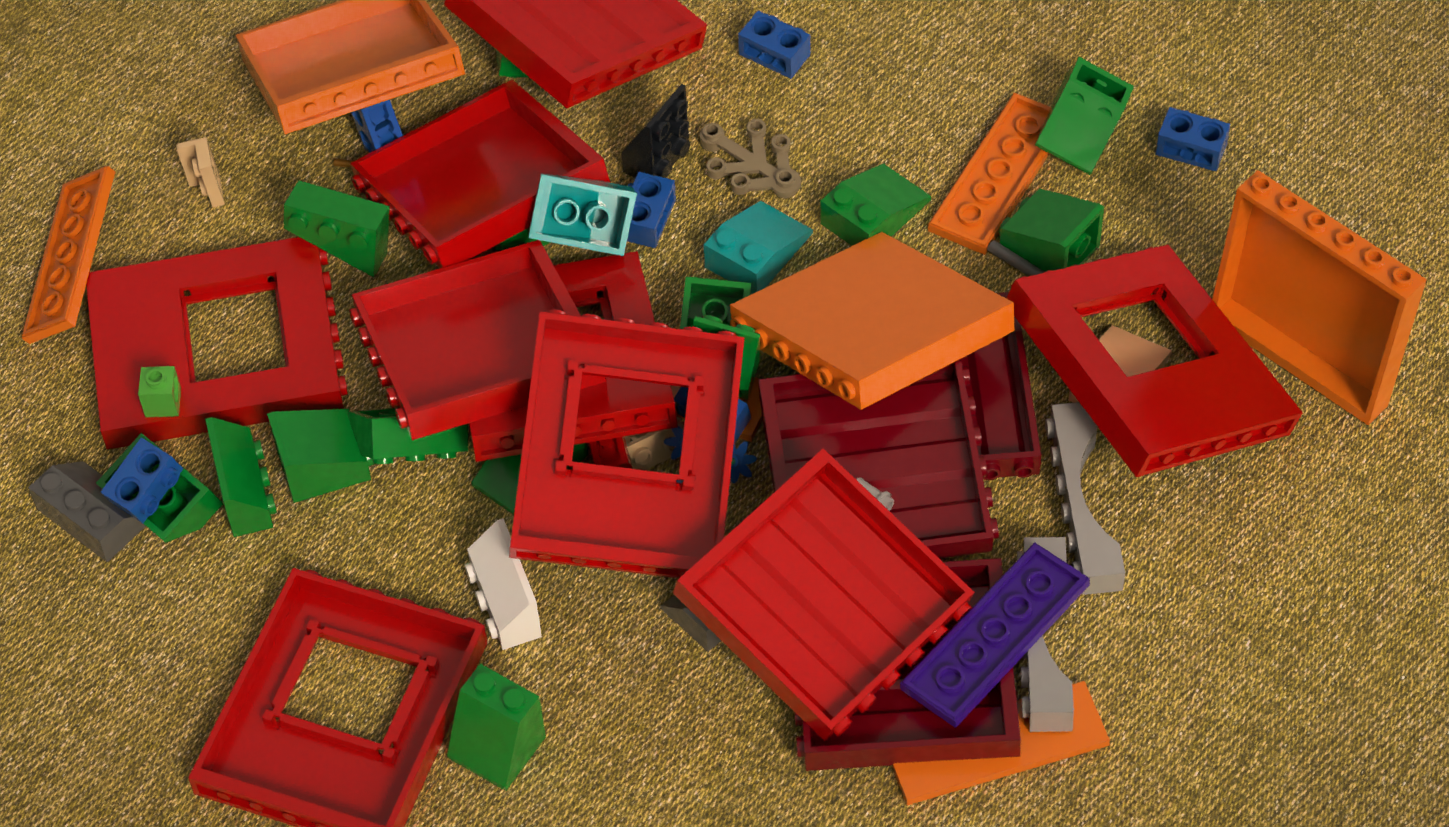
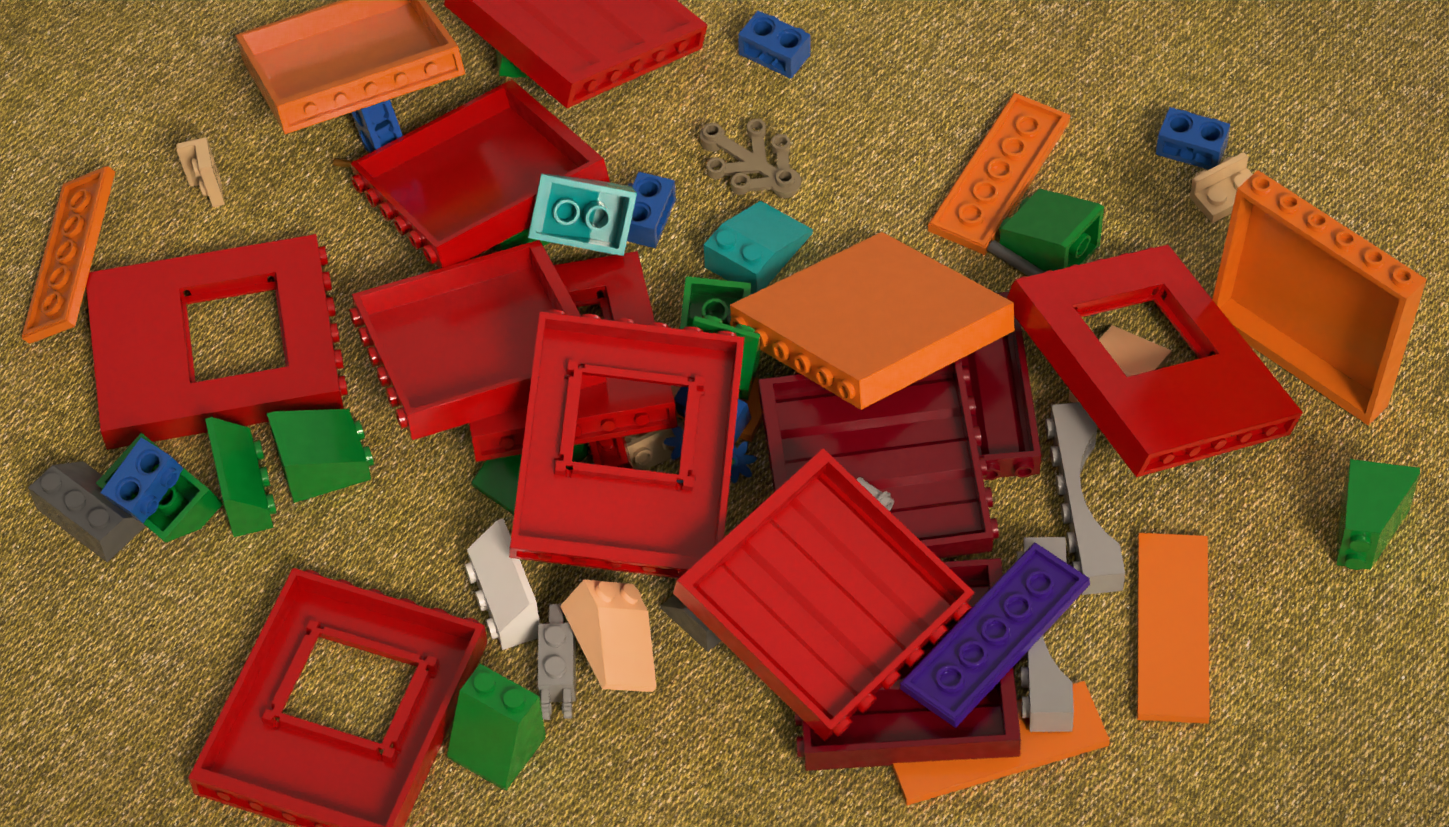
(159, 391): bright green brick -> none
(339, 224): green wedge -> none
(383, 439): green slope -> none
(556, 663): none -> light grey hinge
(613, 633): none -> light nougat slope
(660, 139): black slope -> none
(871, 204): green slope -> none
(1084, 115): green slope -> none
(1172, 628): none -> orange tile
(1216, 188): none -> tan bracket
(1372, 509): none -> green slope

